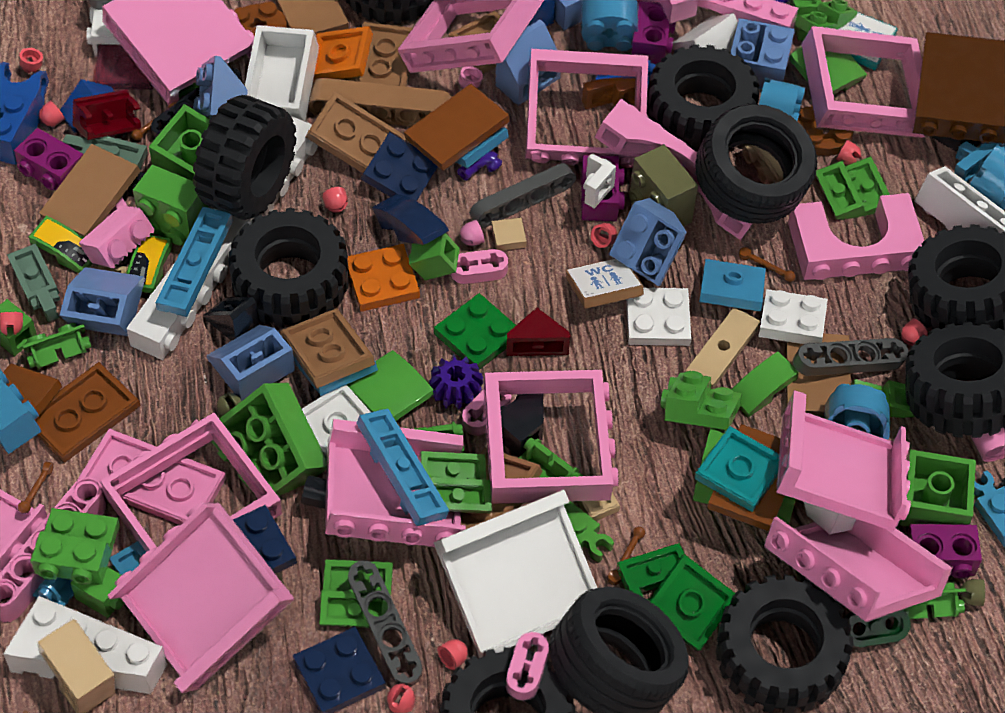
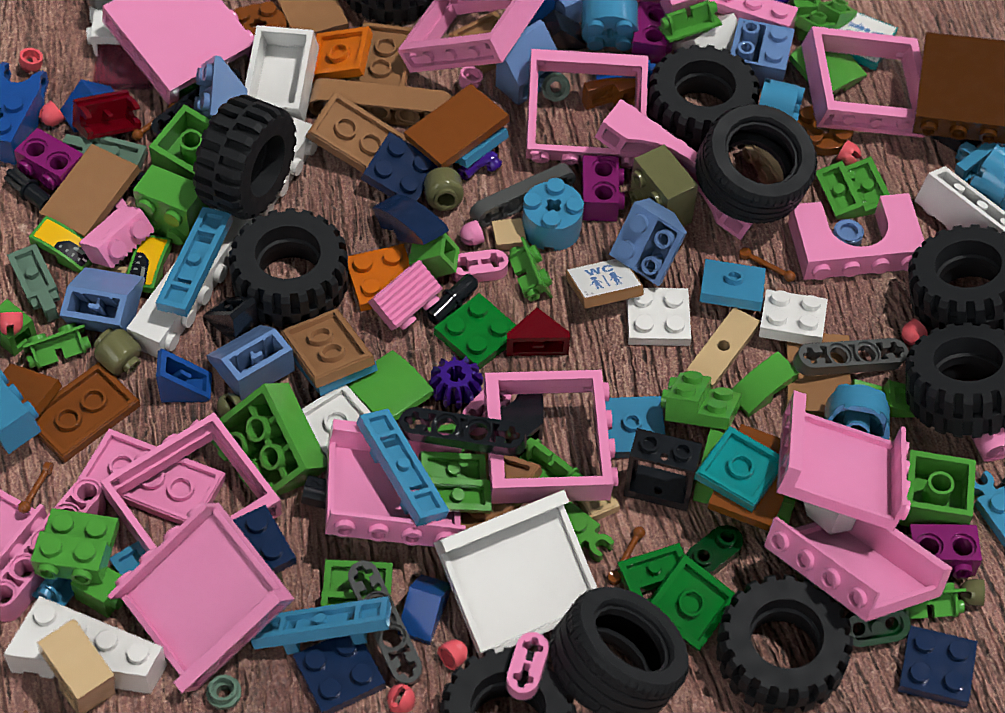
(27, 188): none -> black axle
(117, 351): none -> olive head
(181, 380): none -> blue slope
(220, 683): none -> sand green plate
(325, 622): none -> dark azure hinge
(335, 199): coral hinge -> none
(405, 296): none -> bright pink brick
(424, 607): none -> blue slope
(443, 188): none -> olive head
(452, 299): none -> black axle
(464, 426): none -> black beam
(527, 260): none -> bright green hinge
(552, 215): none -> dark azure brick
(562, 93): none -> sand green plate
(564, 32): none -> black slope
(599, 180): white bracket -> none
(603, 240): coral hinge -> none
(630, 414): none -> dark azure plate
(644, 480): none -> black window
(678, 25): none -> bright green hinge
(716, 550): none -> dark green plate
(849, 232): none -> medium blue tile
(938, 666): none -> dark blue plate

